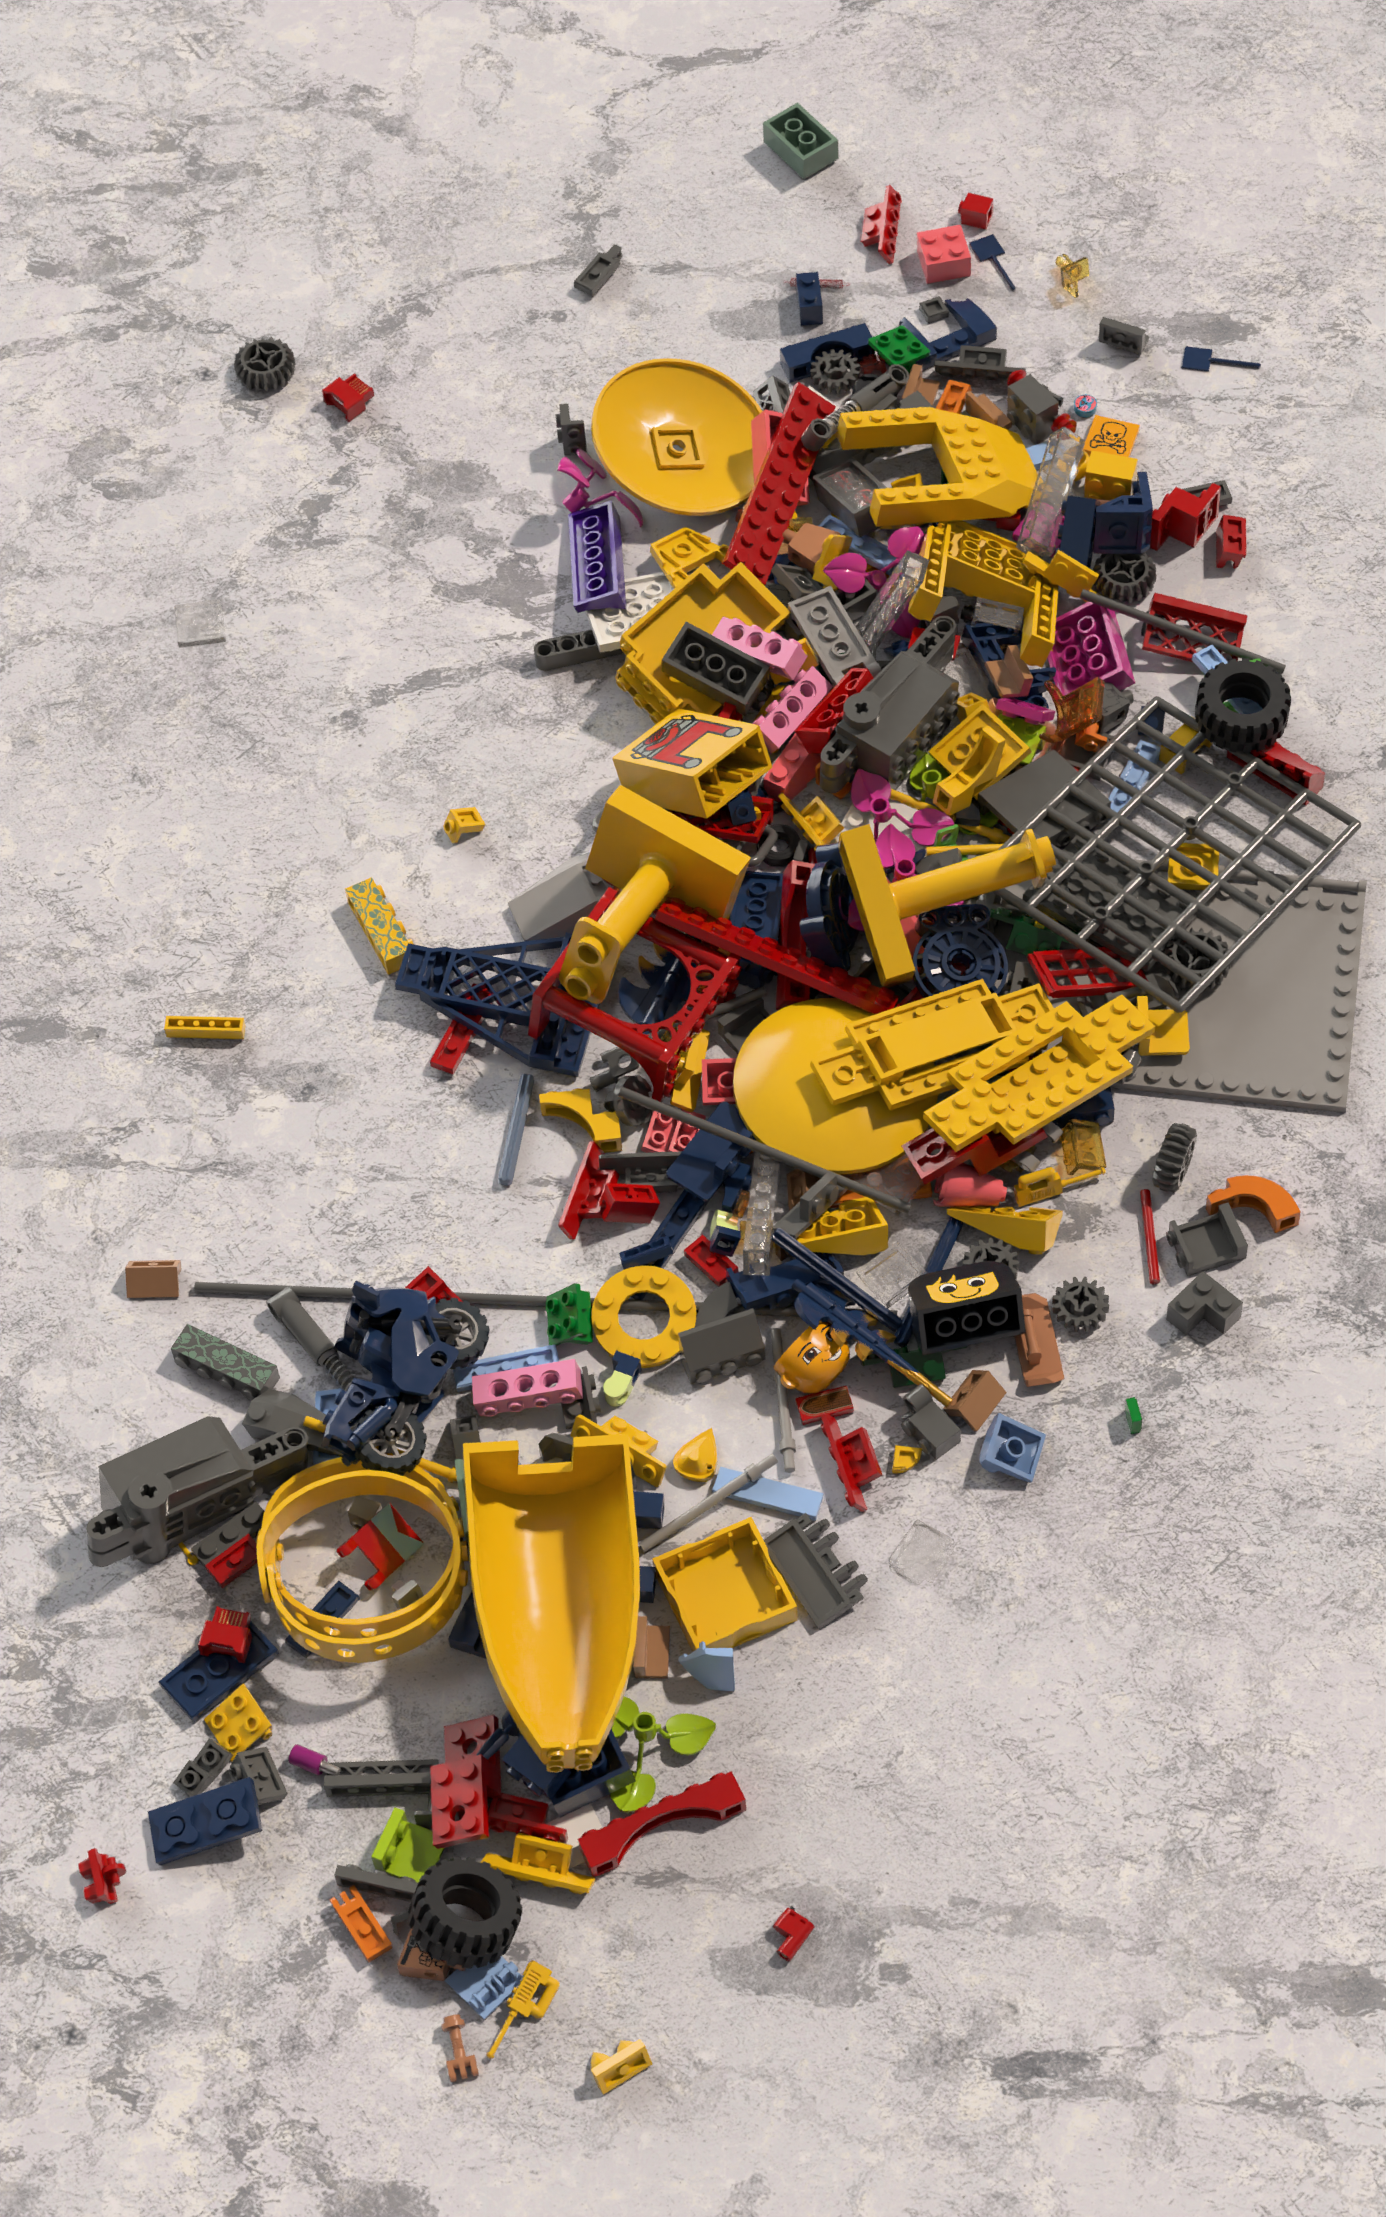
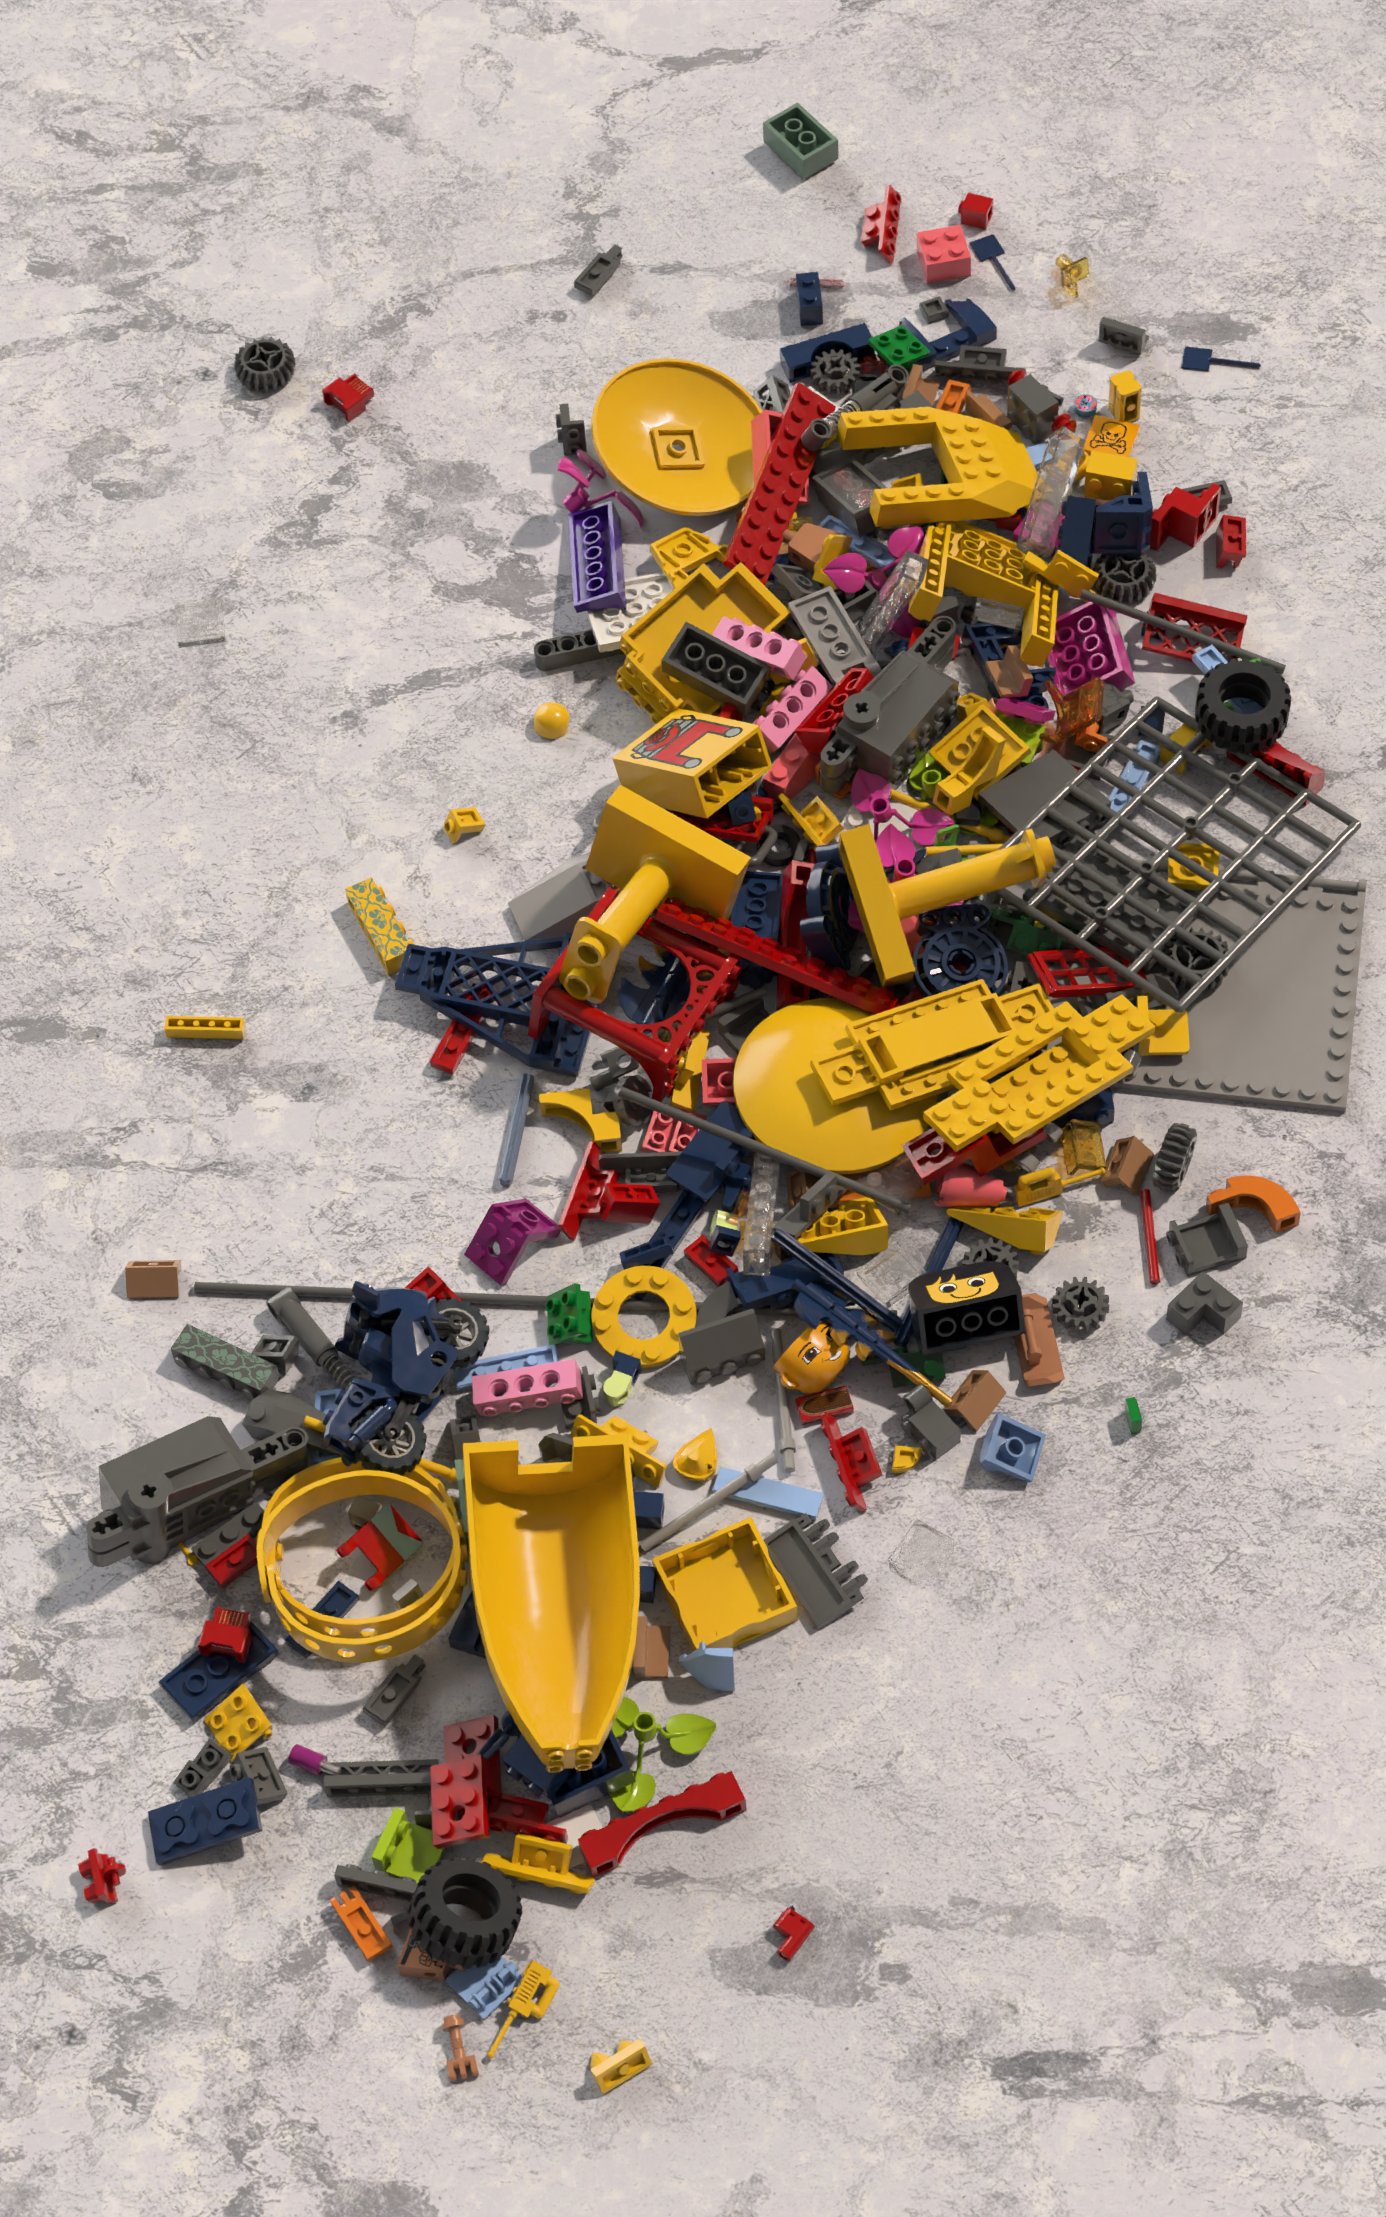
(279, 1350): none -> dark grey slope
(394, 1690): none -> dark grey hinge
(512, 1227): none -> magenta bracket
(551, 720): none -> yellow hair
(1124, 397): none -> yellow brick
(1128, 1164): none -> medium nougat panel

